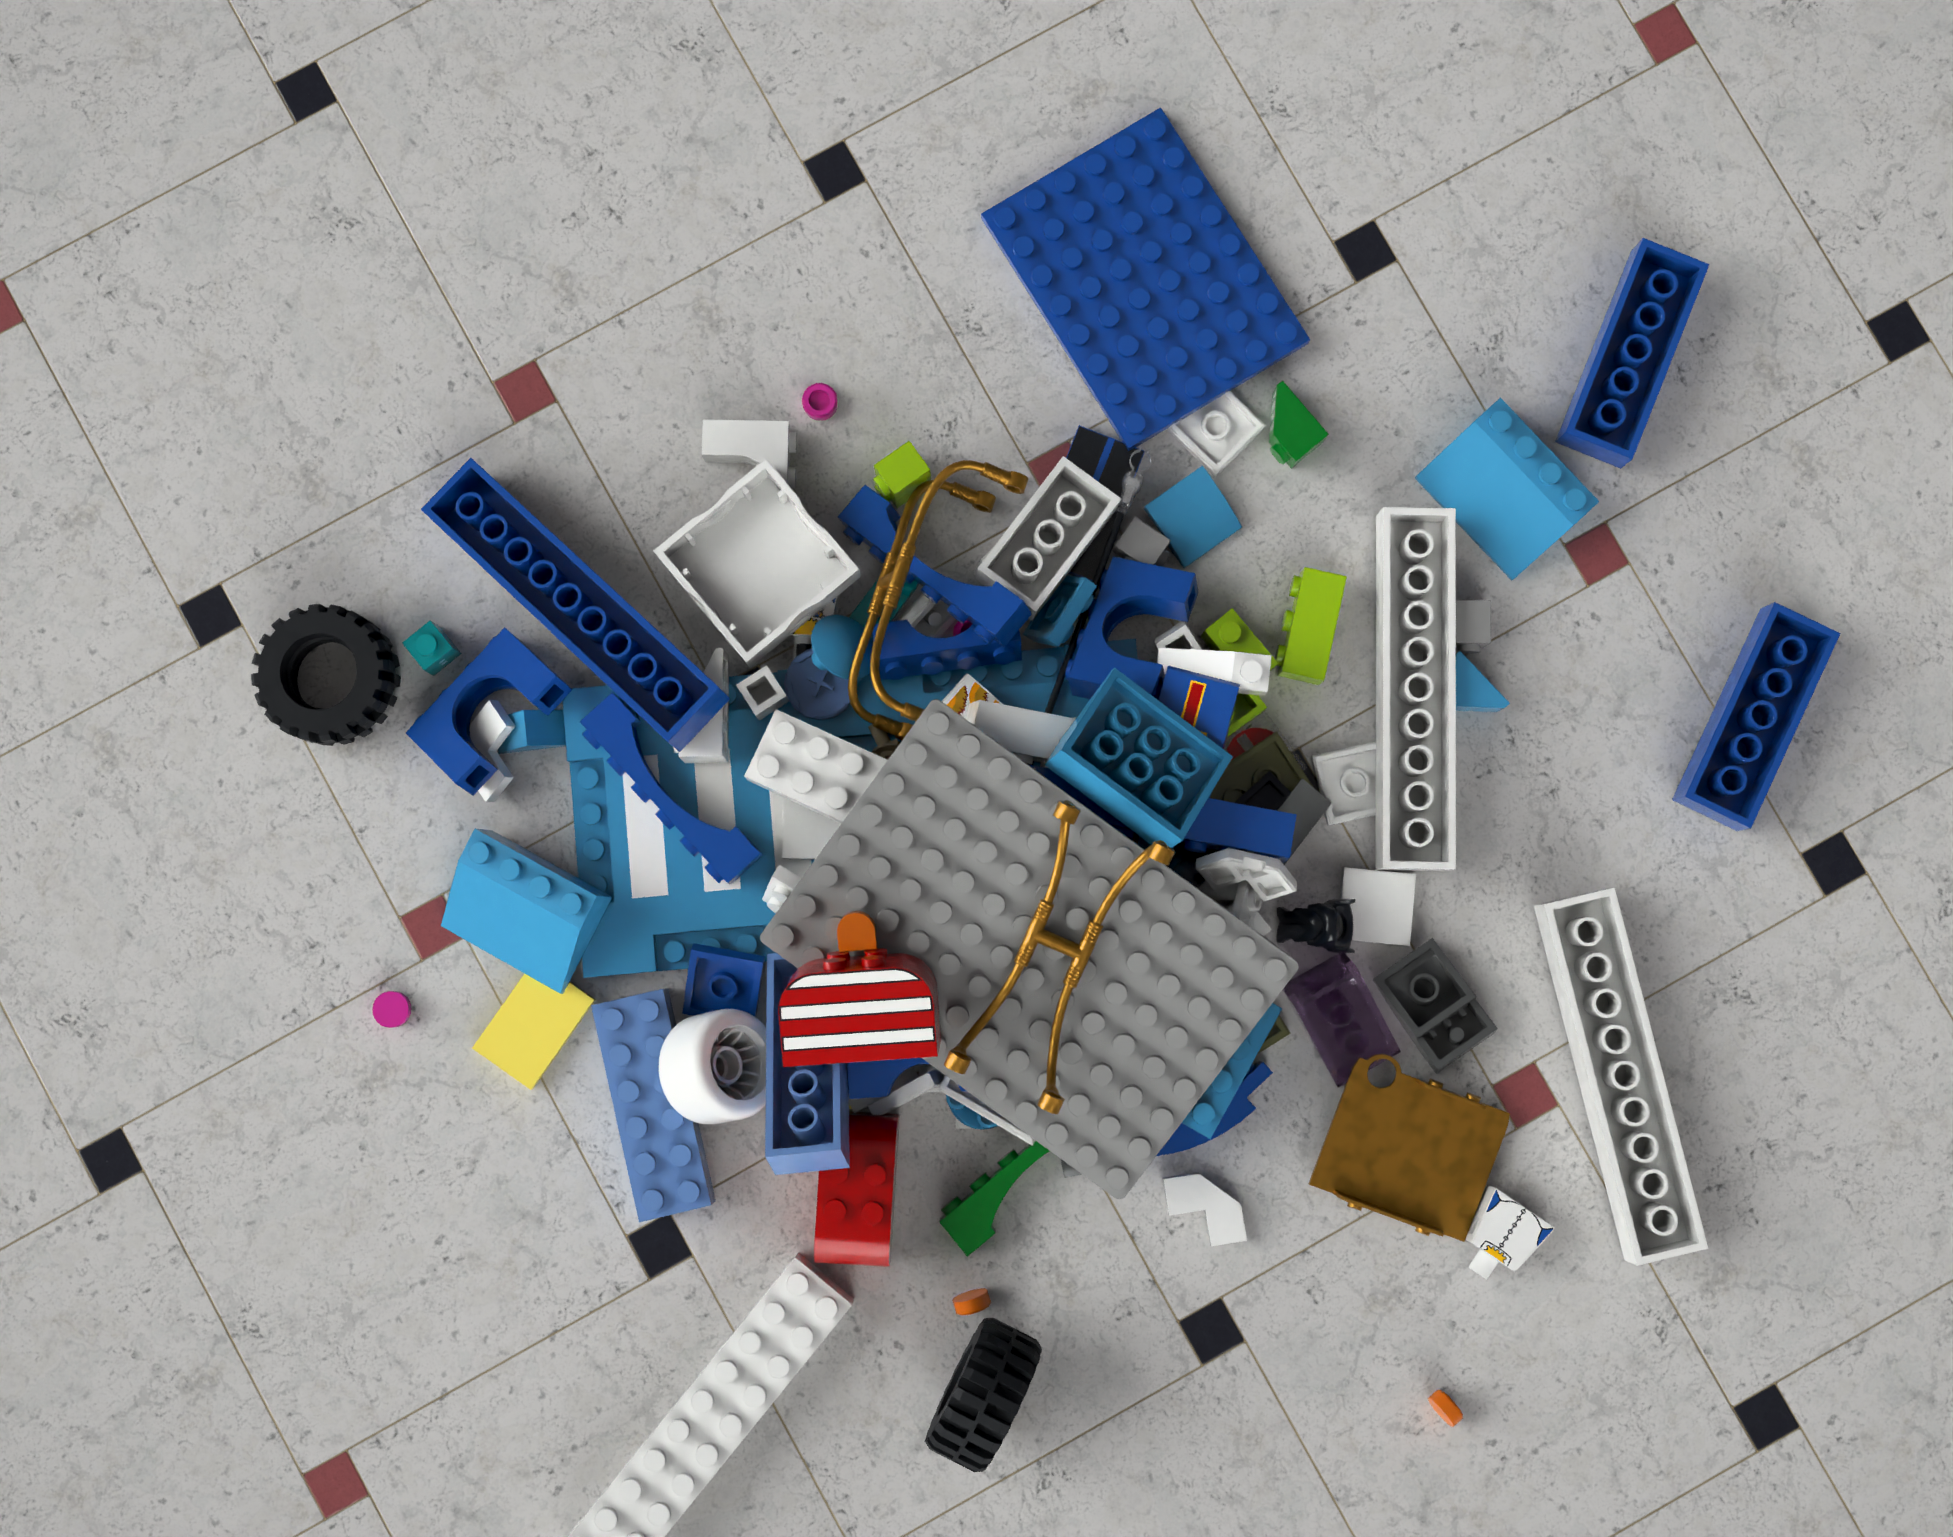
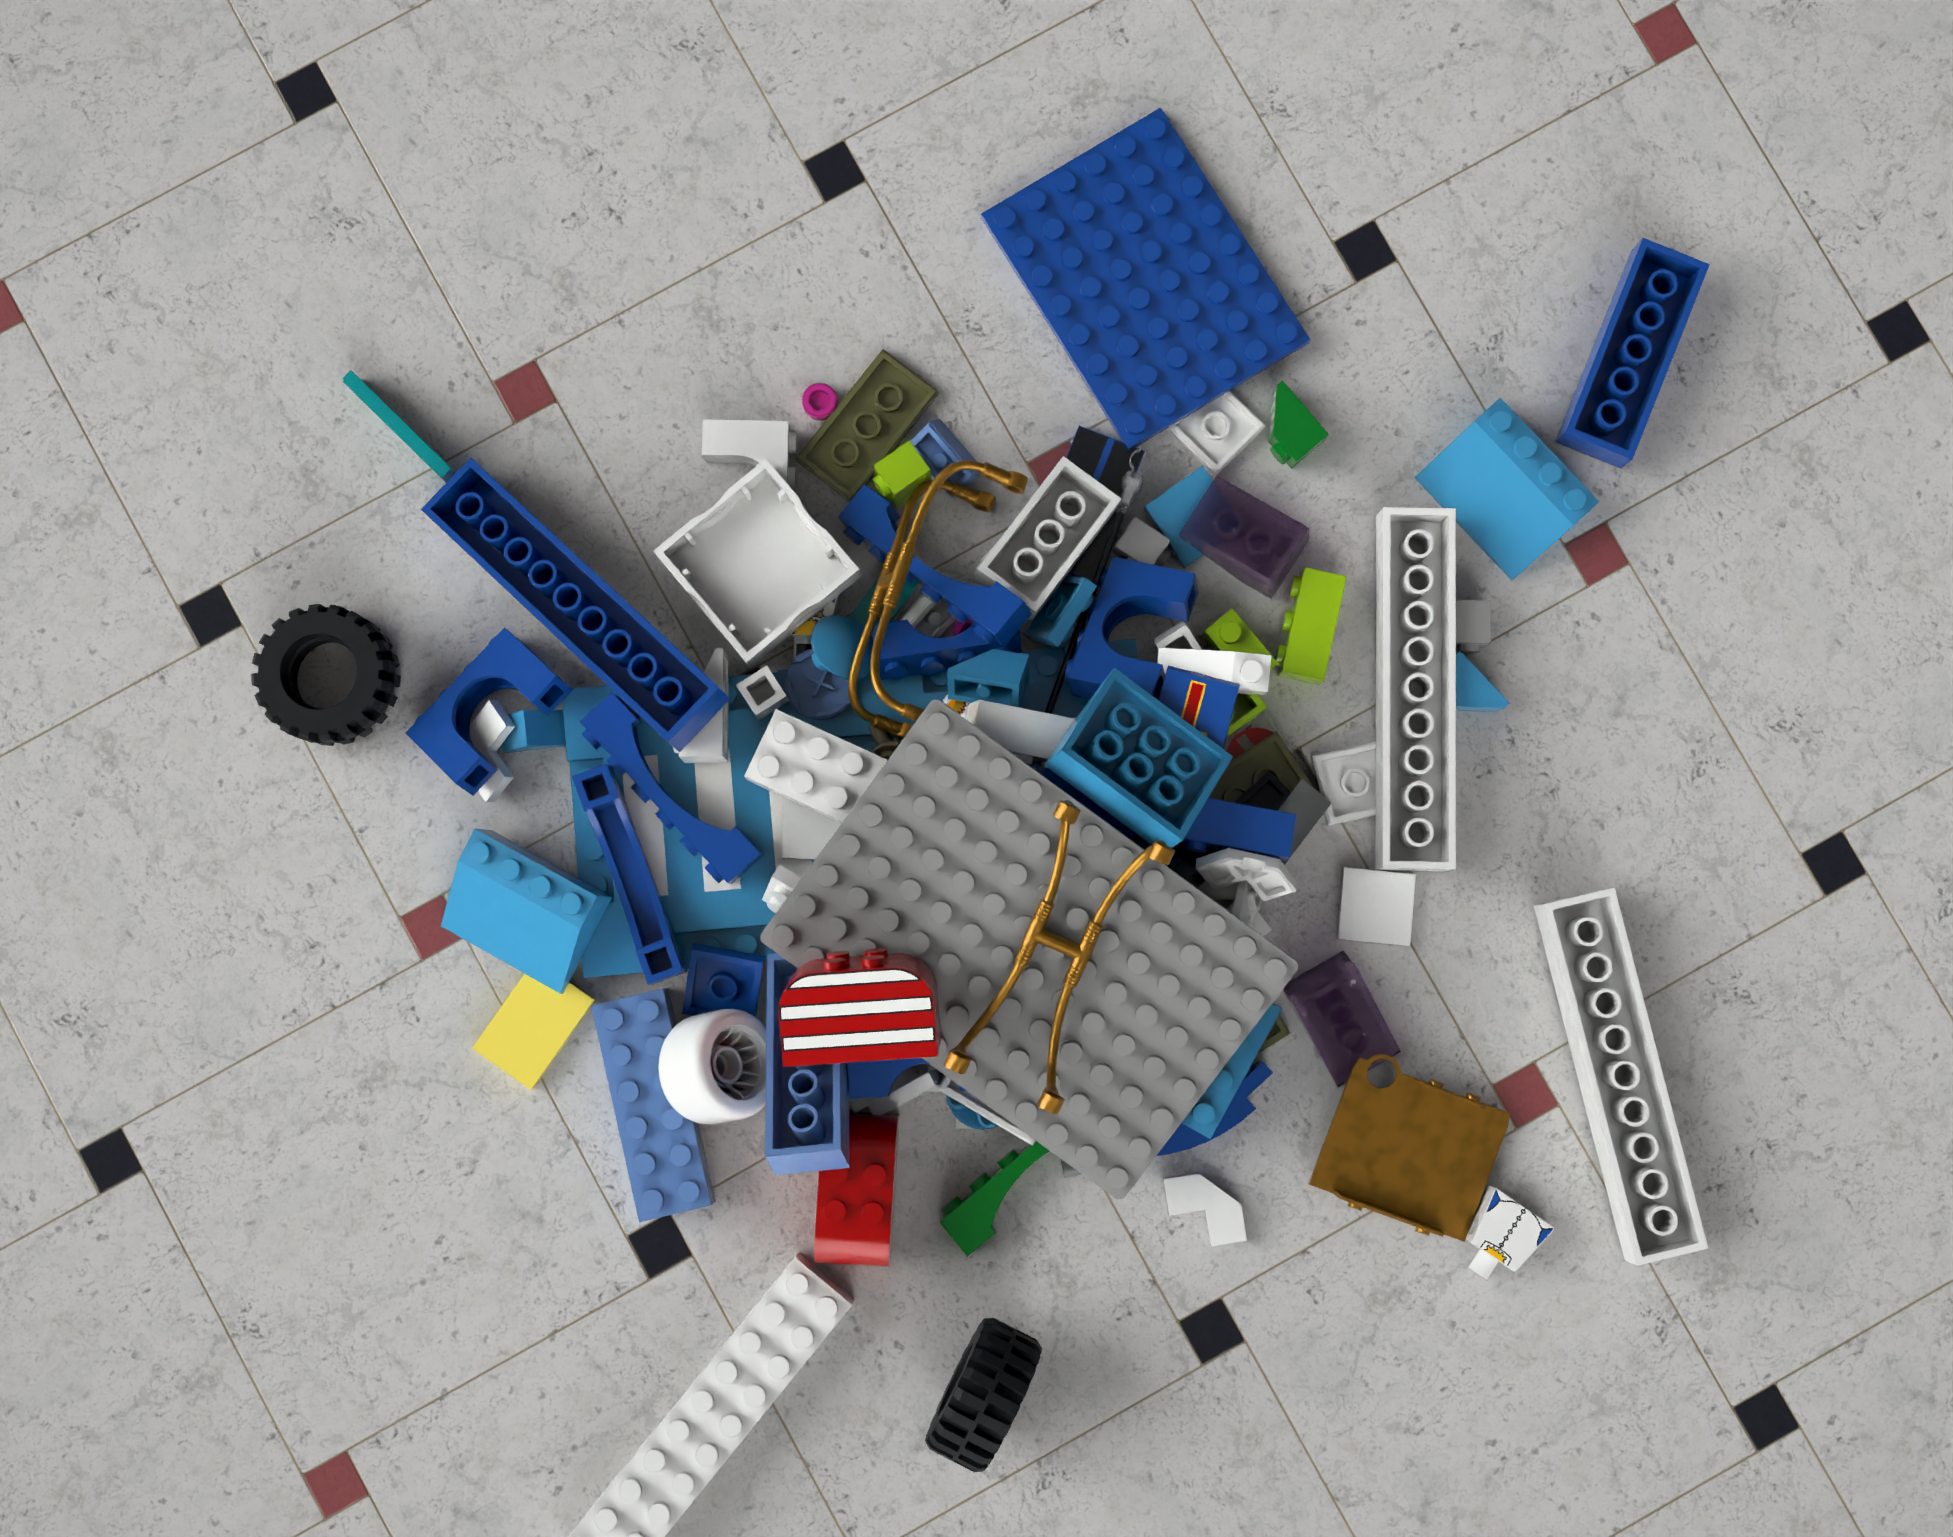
(391, 1009): dark pink tile -> none
(397, 425): none -> teal tile
(431, 648): teal brick -> none
(631, 873): none -> blue arch
(856, 932): orange tile -> none
(867, 425): none -> olive tile
(940, 449): none -> medium blue slope
(971, 1301): orange tile -> none
(990, 677): none -> dark azure slope
(1245, 536): none -> clear purple slope
(1318, 925): black hair -> none
(1434, 1005): dark grey slope -> none
(1445, 1407): orange tile -> none
(1756, 717): blue brick -> none

